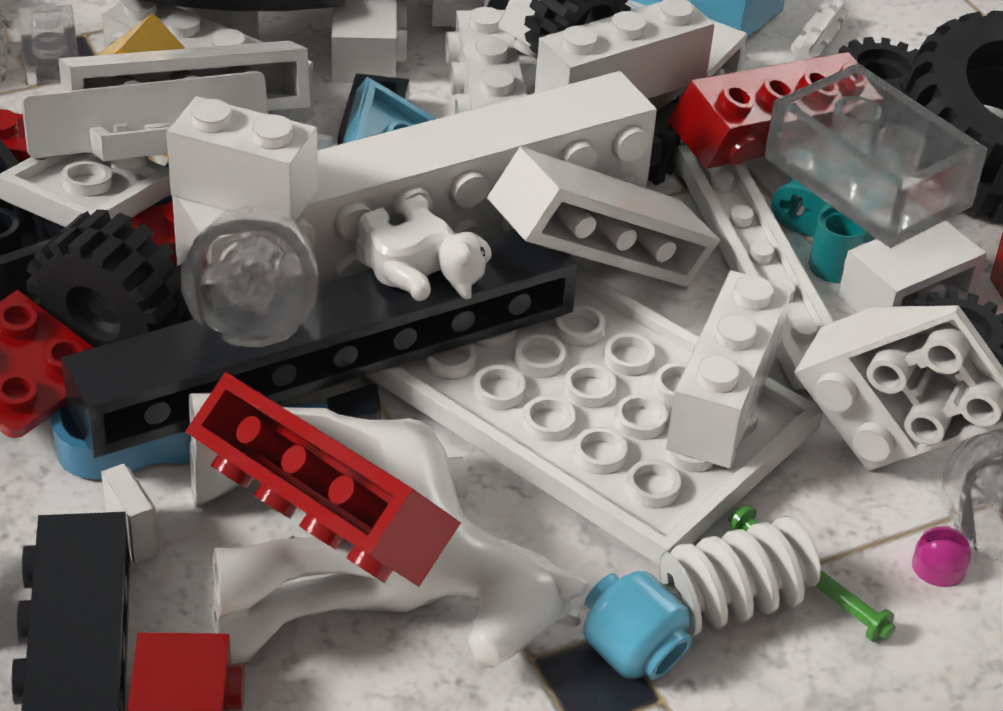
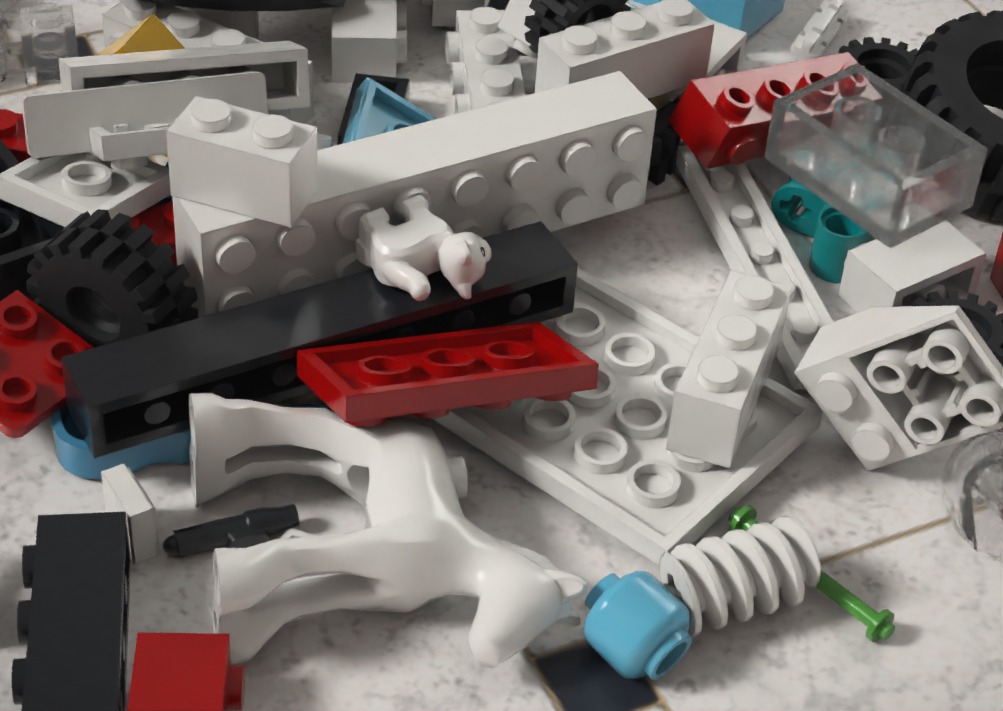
(236, 531): none -> black piece
(251, 276): clear cylinder -> none
(335, 486): red brick -> none
(445, 372): none -> red plate
(601, 218): white brick -> none
(942, 556): dark pink hinge -> none

